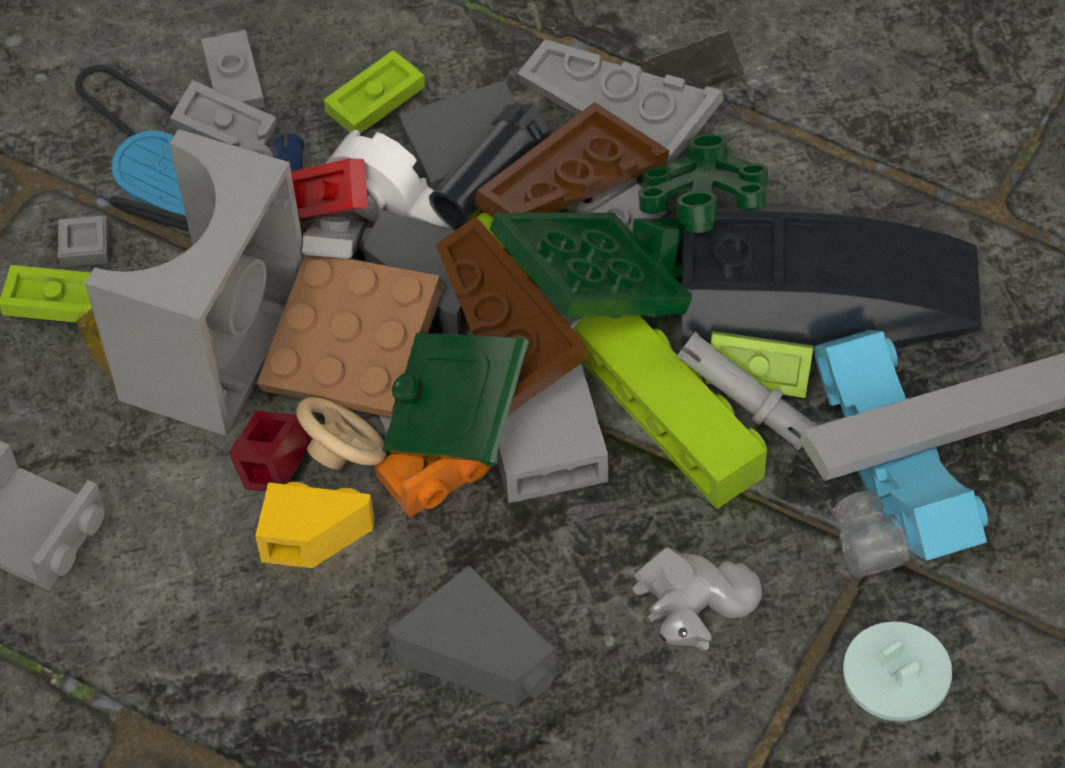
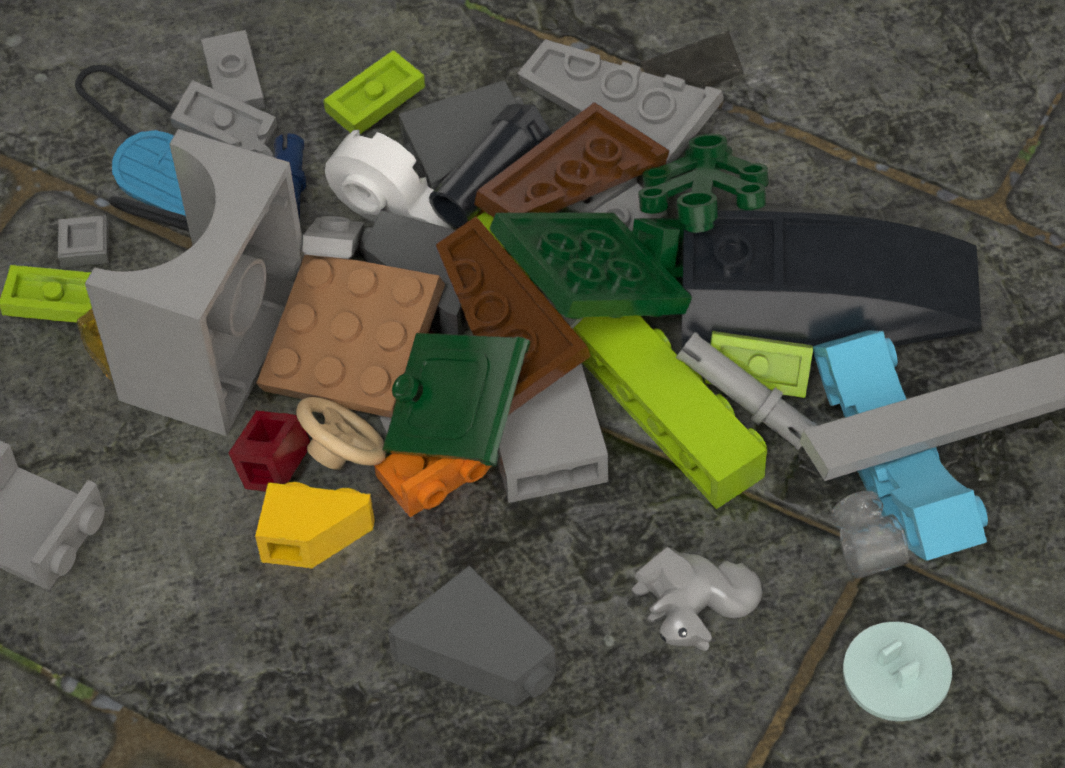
(330, 189): red plate -> none

